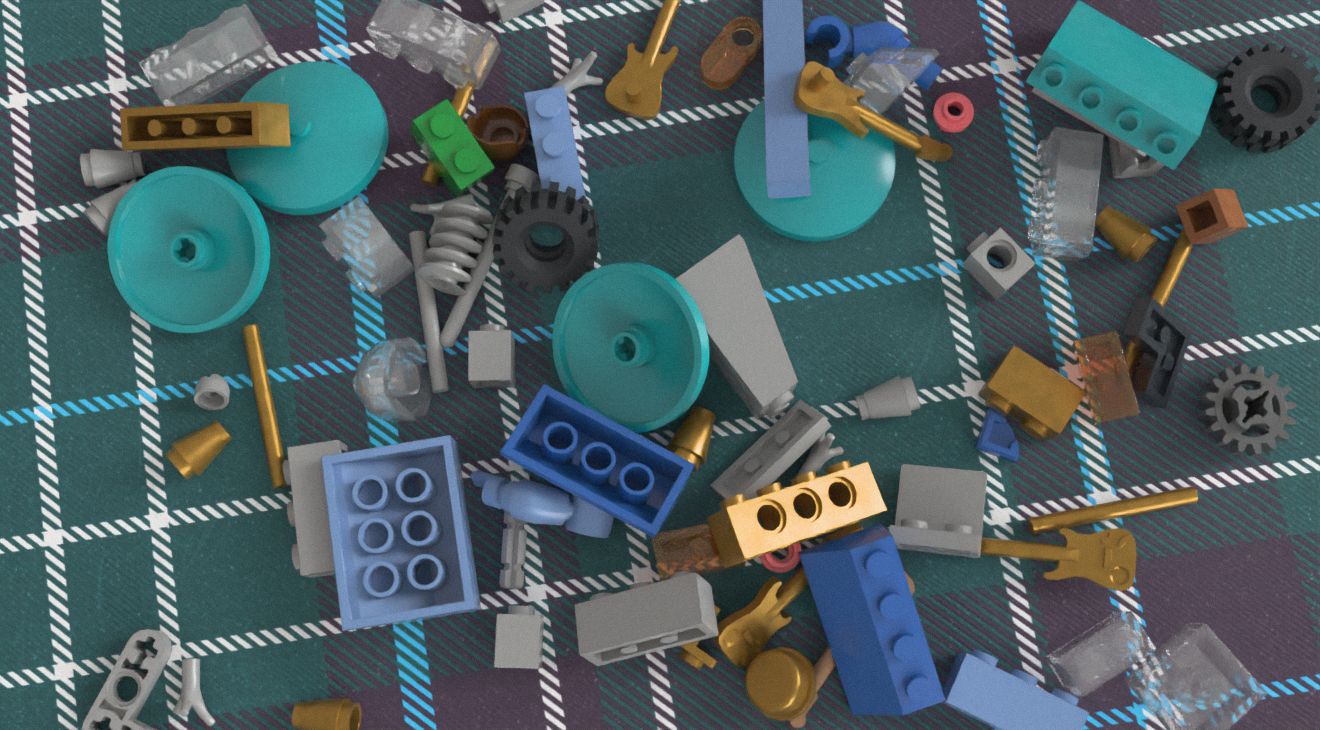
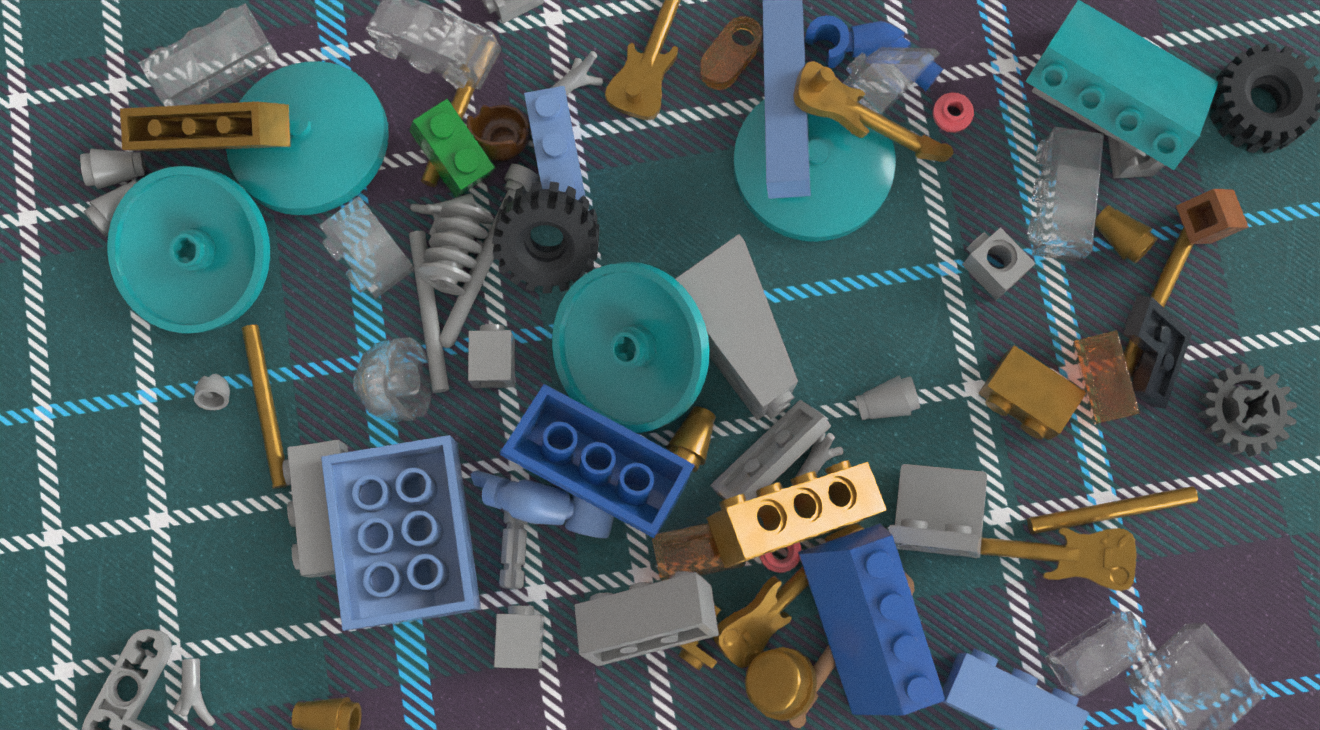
(198, 449): pearl gold cone -> none
(997, 437): blue tile -> none

